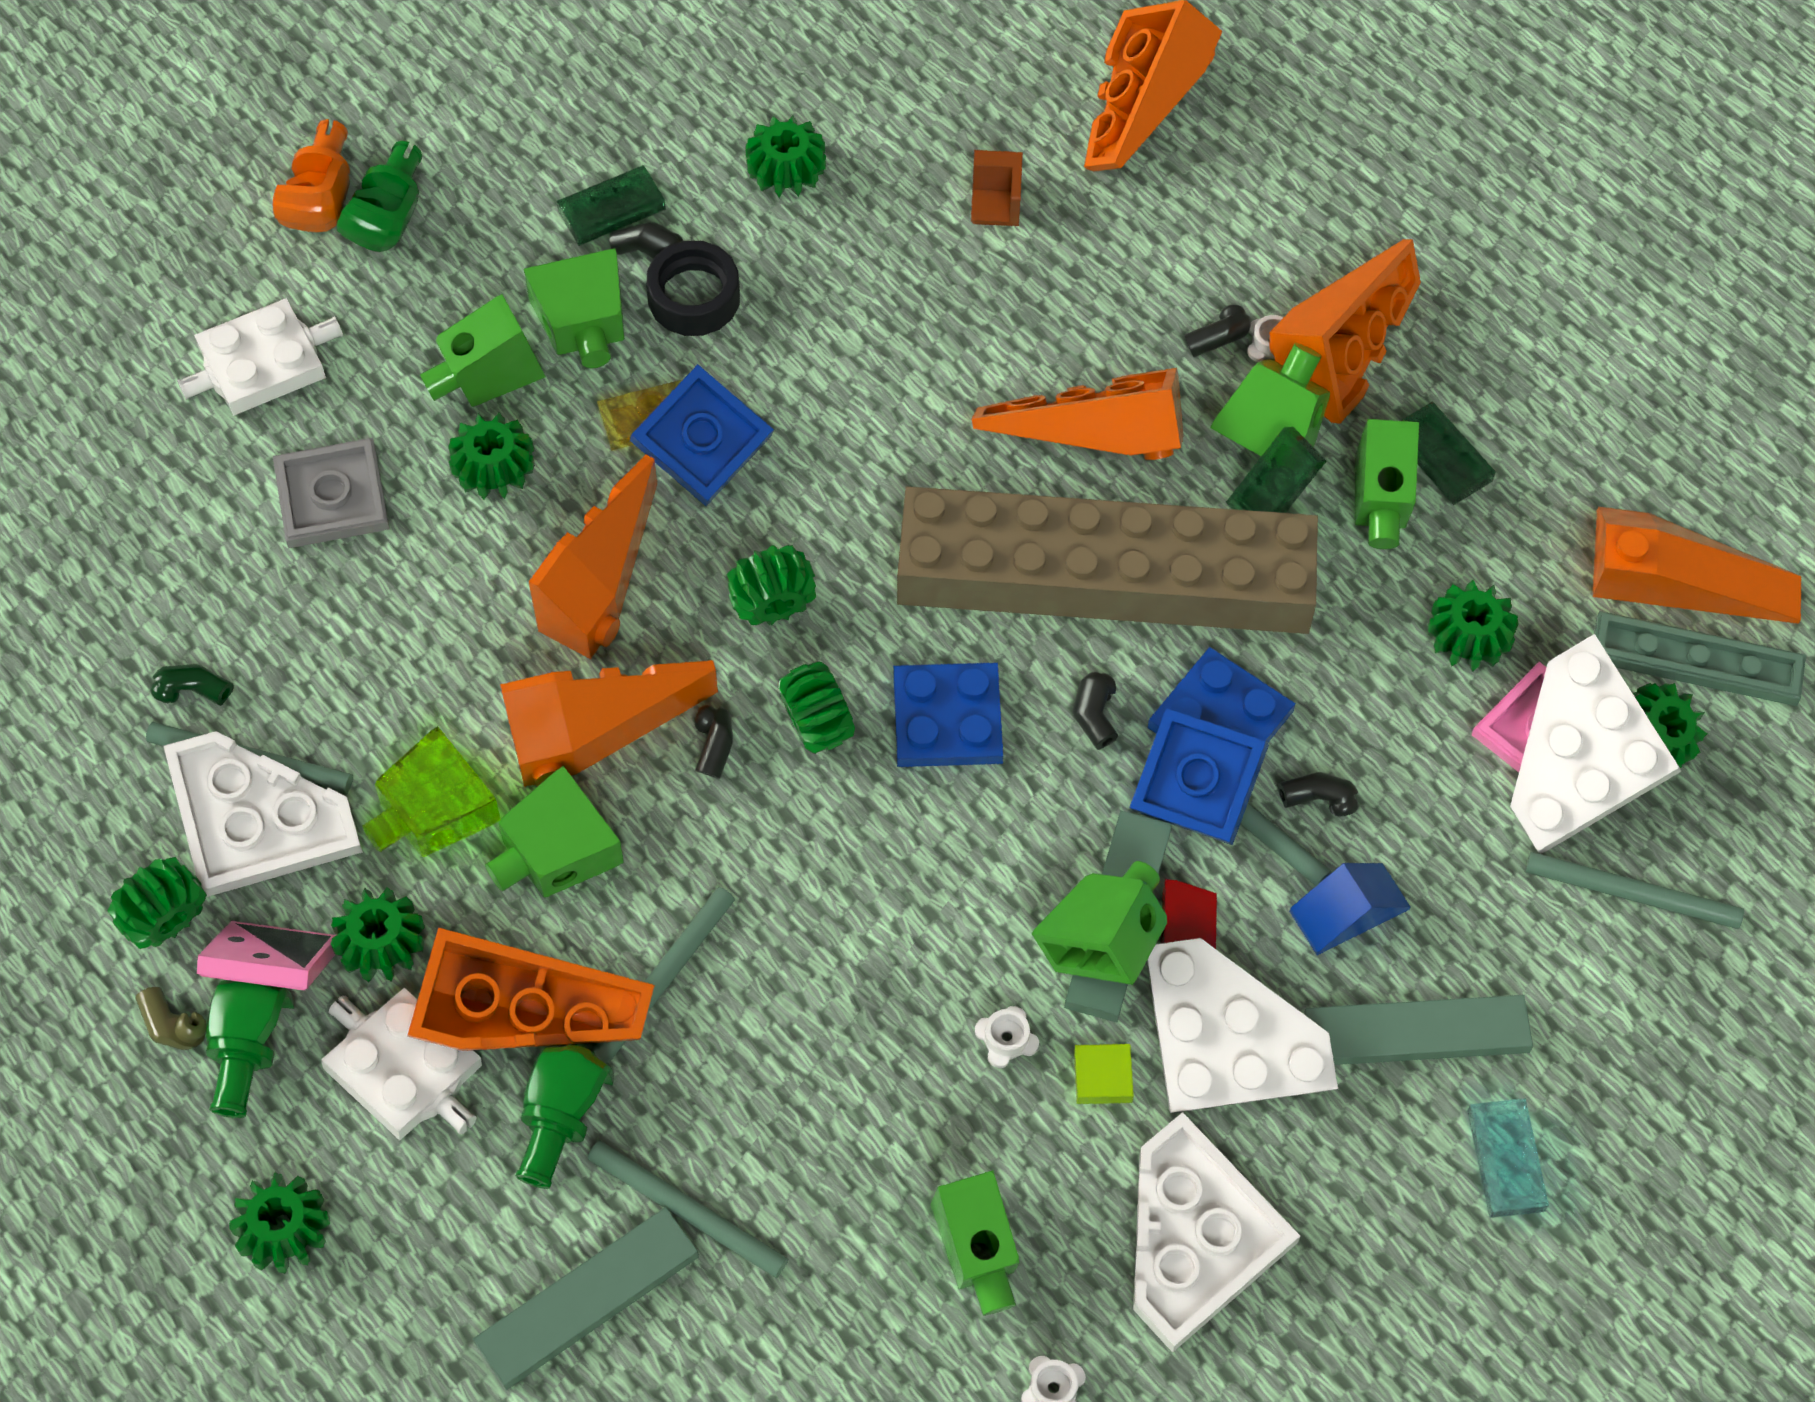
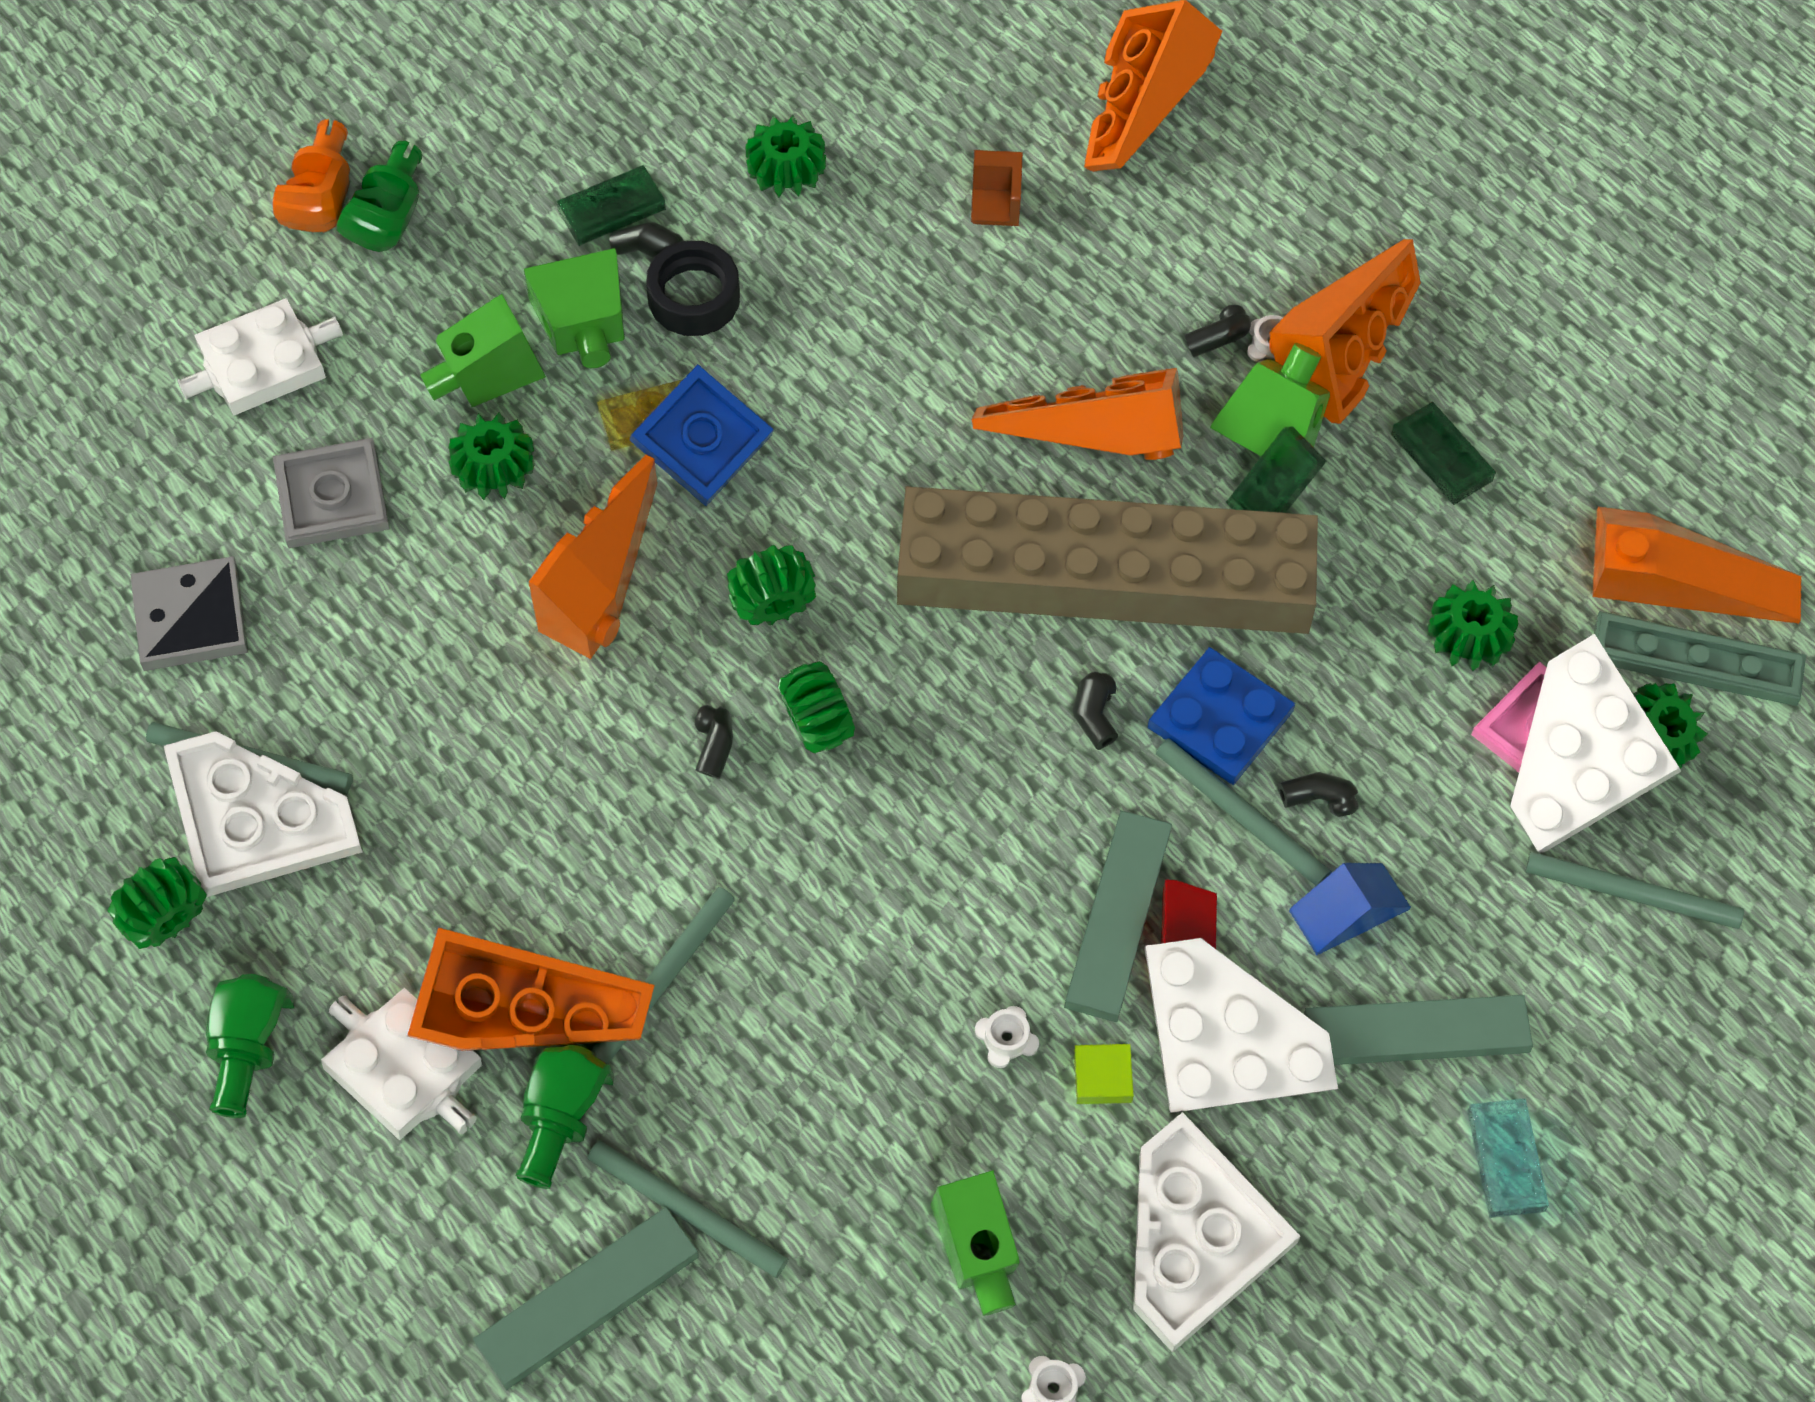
(169, 1028): olive arm -> none
(188, 613): none -> light grey tile
(191, 677): dark green arm -> none
(266, 955): bright pink tile -> none
(271, 1245): green gear -> none
(377, 953): green gear -> none
(431, 798): clear neon green torso -> none
(554, 839): bright green torso -> none
(587, 719): orange wedge -> none
(947, 714): blue plate -> none
(1105, 926): bright green torso -> none
(1199, 776): blue plate -> none
(1386, 479): bright green torso -> none

